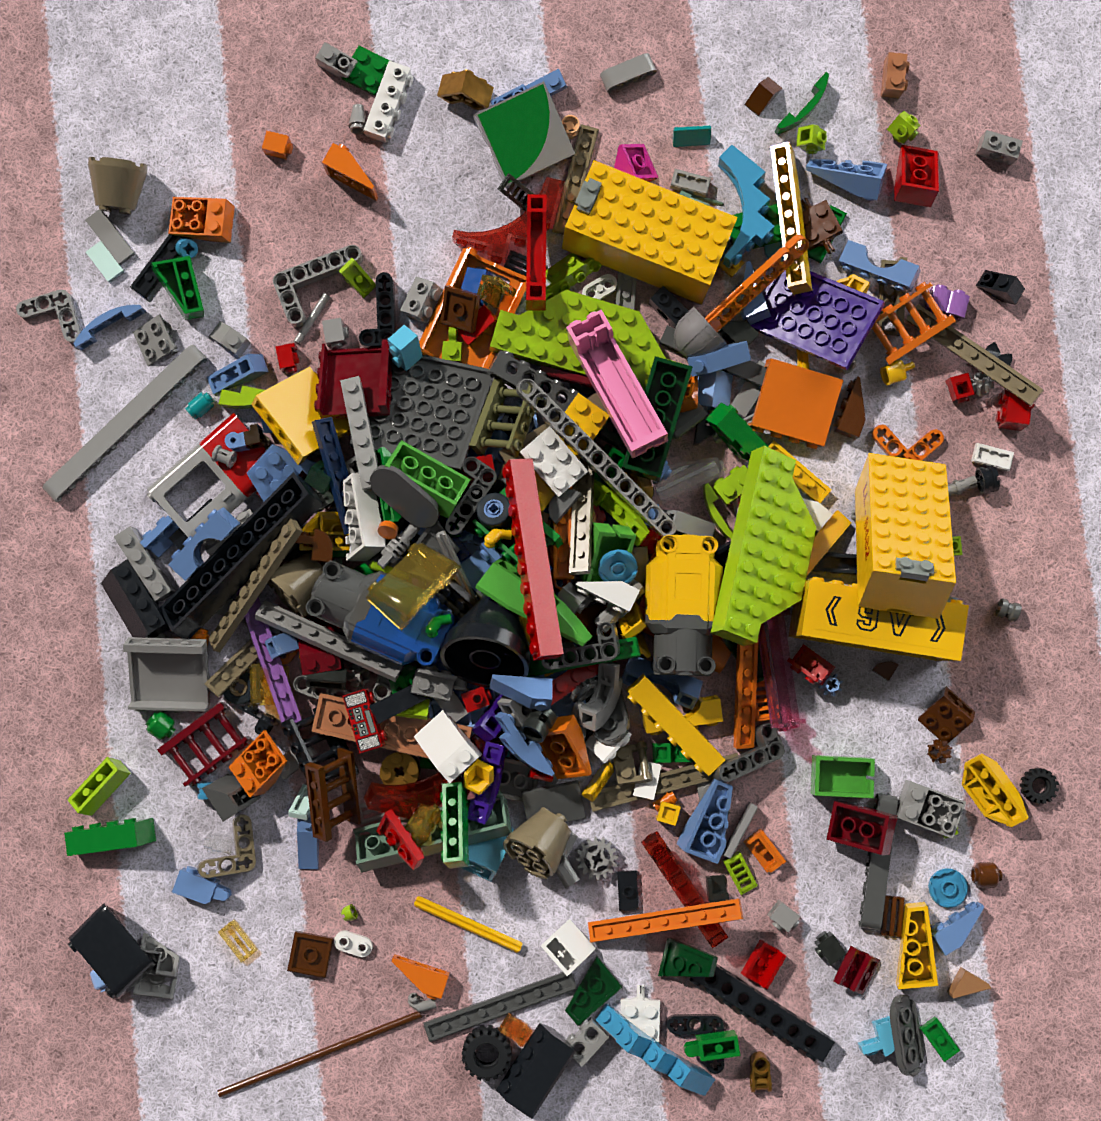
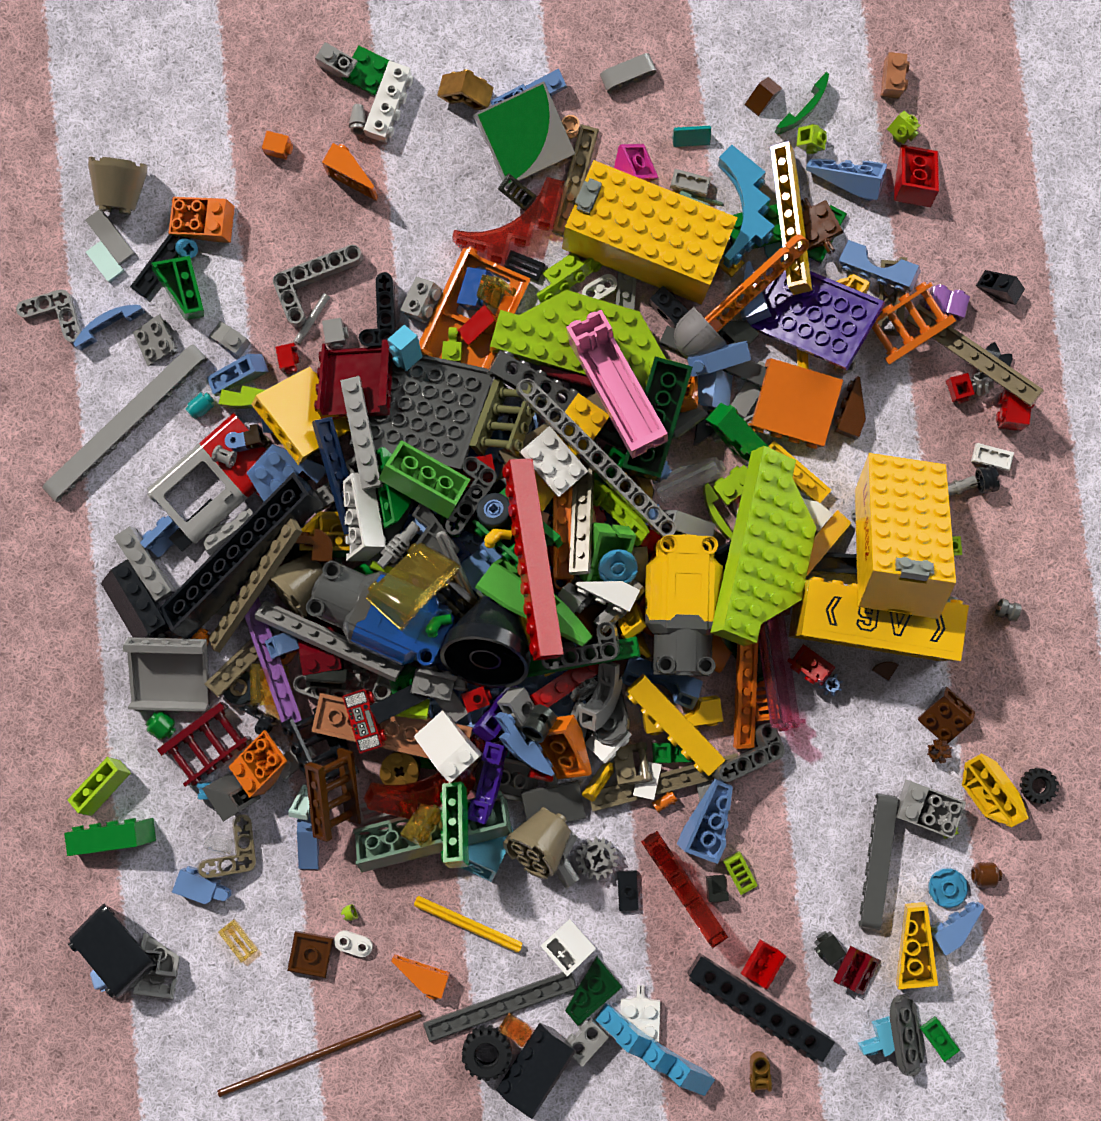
(189, 559): medium blue arch -> none
(318, 478): clear green panel -> none
(357, 278): lime slope -> none
(388, 530): orange tile -> none
(402, 839): red wing -> none
(404, 496): dark grey tile -> none
(419, 1004): light grey arm -> none
(460, 309): reddish brown plate -> none
(478, 777): yellow panel -> none
(528, 691): medium blue slope -> none
(536, 252): red arch -> none
(560, 505): dark grey tile -> none
(665, 920): orange plate -> none
(668, 813): yellow panel -> none
(685, 960): dark green wing -> none
(704, 1028): black beam -> none
(713, 1046): green brick -> none
(739, 830): light grey tile -> none
(764, 851): orange hinge -> none
(783, 916): light grey brick -> none
(842, 776): bright green piece -> none
(862, 827): dark red brick -> none
(891, 932): reddish brown tile -> none
(895, 371): yellow piece -> none
(910, 453): orange beam -> none
(966, 983): medium nougat slope -> none
(999, 147): light grey brick -> none

